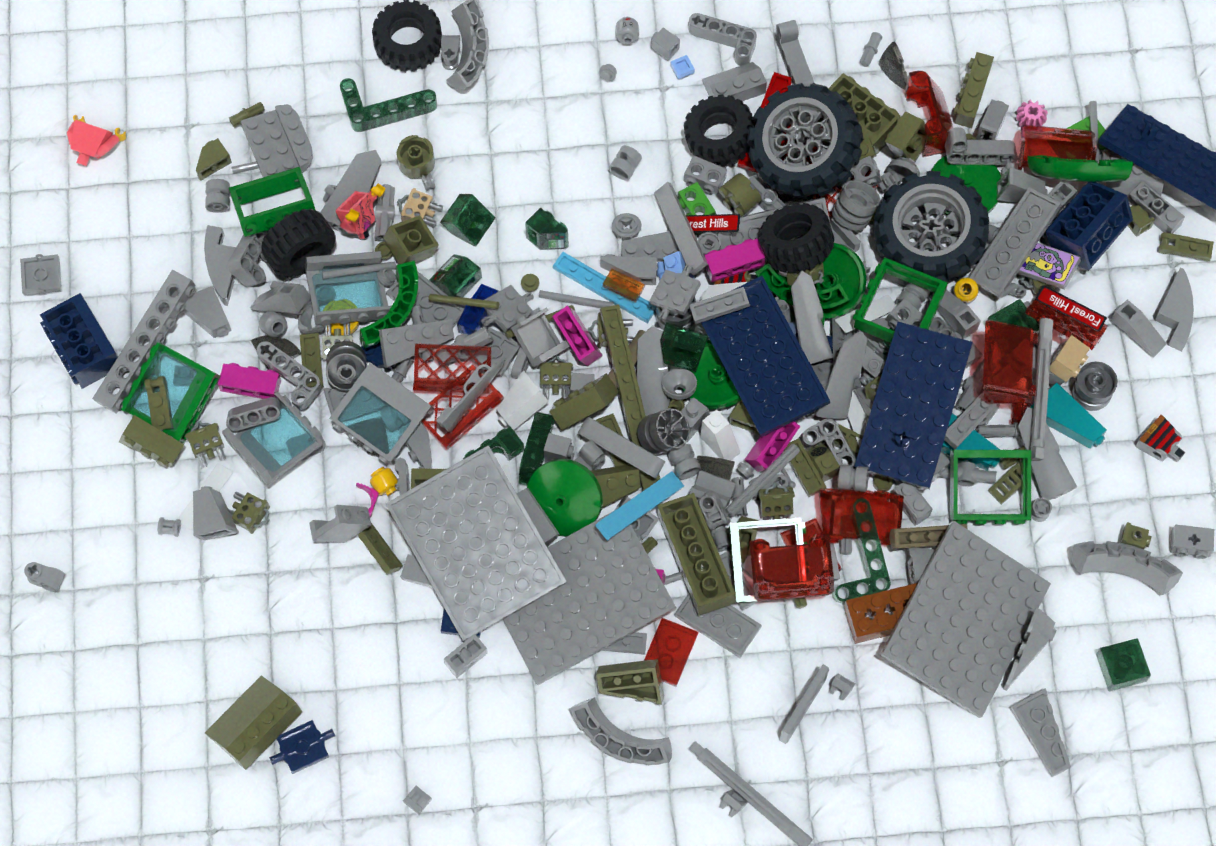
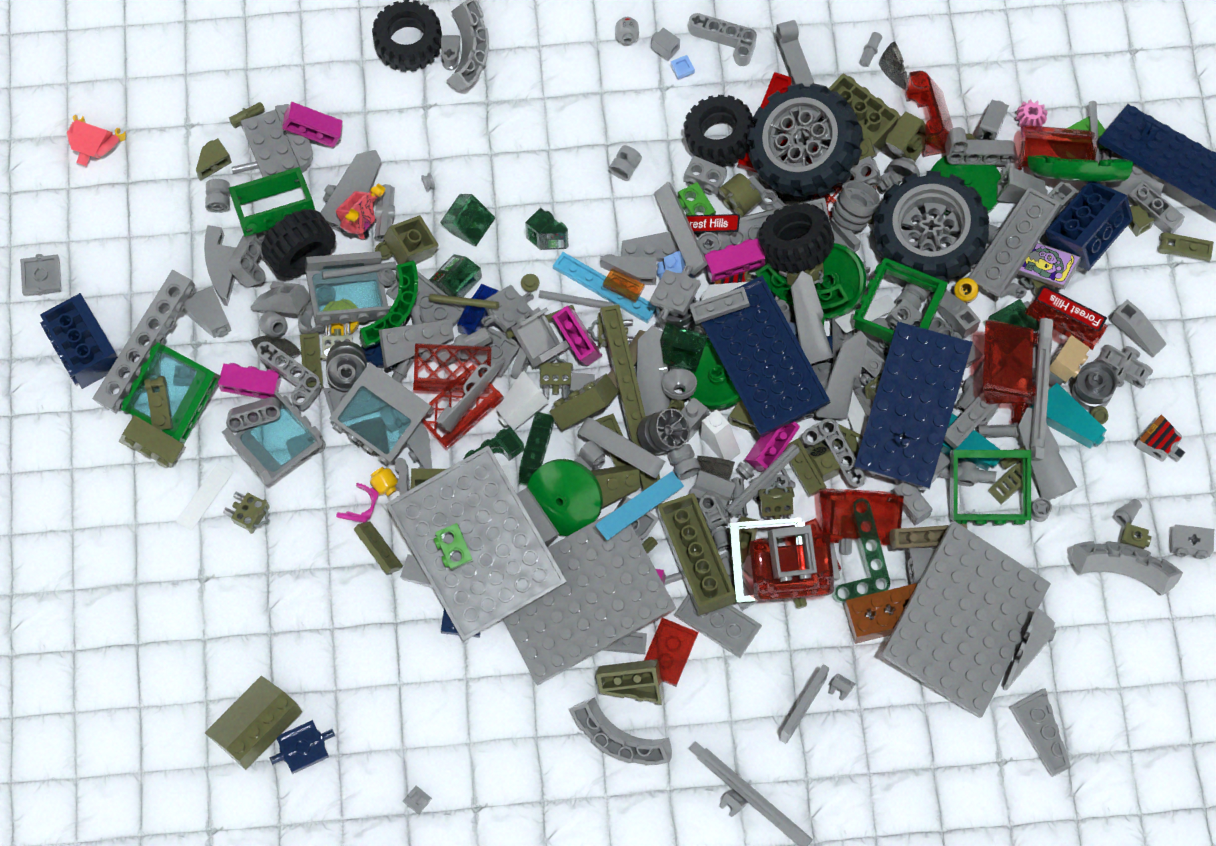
(47, 577): light grey piece -> none
(176, 526): light grey bush -> none
(202, 436): olive piece -> none
(211, 515): light grey slope -> none
(312, 124): none -> dark pink brick
(346, 524): light grey panel -> none
(383, 108): clear green beam -> none
(415, 156): olive brick -> none
(419, 204): tan piece -> none
(457, 545): none -> bright green brick
(465, 656): light grey brick -> none
(558, 448): light grey brick -> none
(608, 72): light grey plate -> none
(626, 219): light grey gear -> none
(741, 82): light grey slope -> none
(809, 553): none -> light grey window
(853, 478): light grey wheel -> none
(882, 483): olive tile -> none
(974, 89): olive brick -> none
(1100, 414): none -> olive plate
(1123, 664): clear green brick -> none
(1128, 512): none -> light grey cone
(1129, 369): none -> light grey axle
(1178, 310): light grey slope -> none

